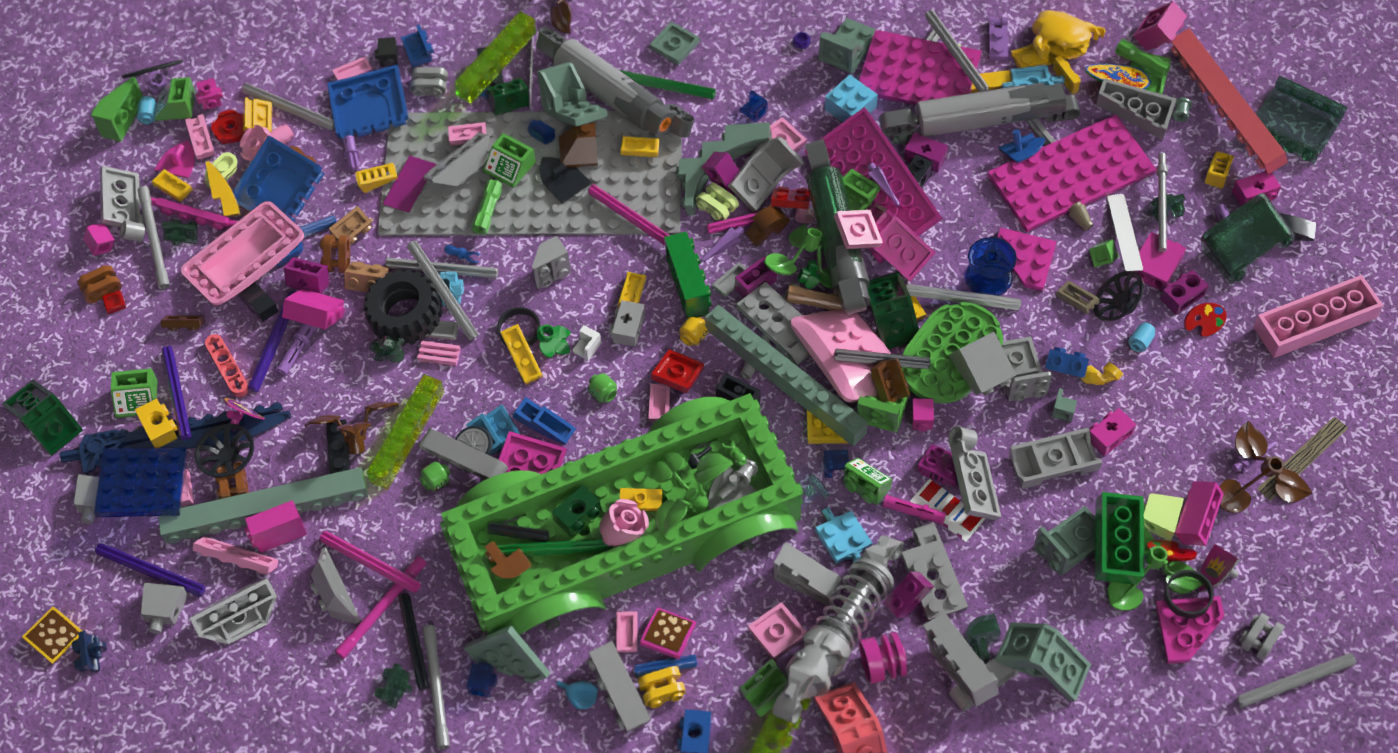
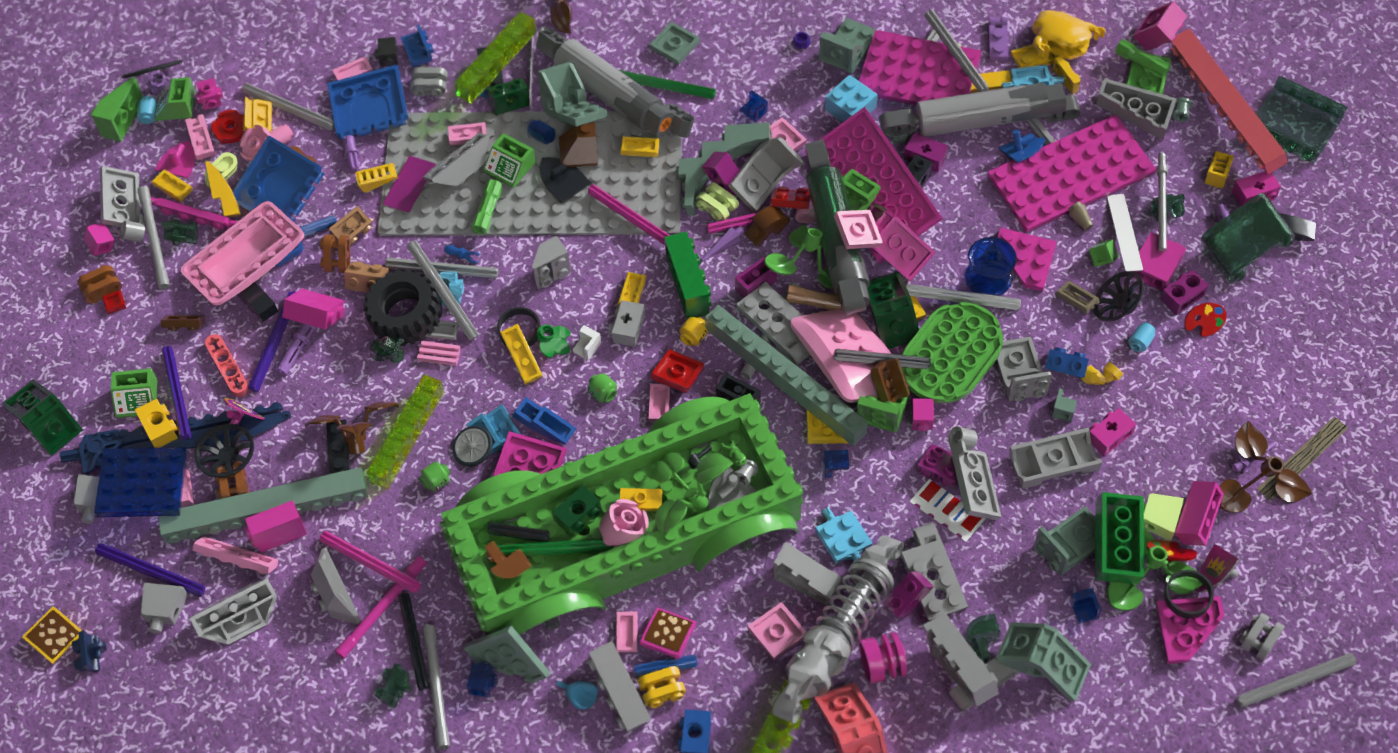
(306, 275): magenta brick -> none
(461, 455): light grey beam -> none
(726, 283): light grey tile -> none
(764, 687): bright green slope -> none
(809, 275): green plate -> none
(815, 489): clear light blue tile -> none
(866, 481): bright green slope -> none
(879, 177): medium lavender piece -> none
(913, 509): dark pink pin -> none
(983, 364): light grey slope -> none
(1085, 605): none -> clear blue panel
(1119, 73): shield -> none
(1317, 316): bright pink brick -> none

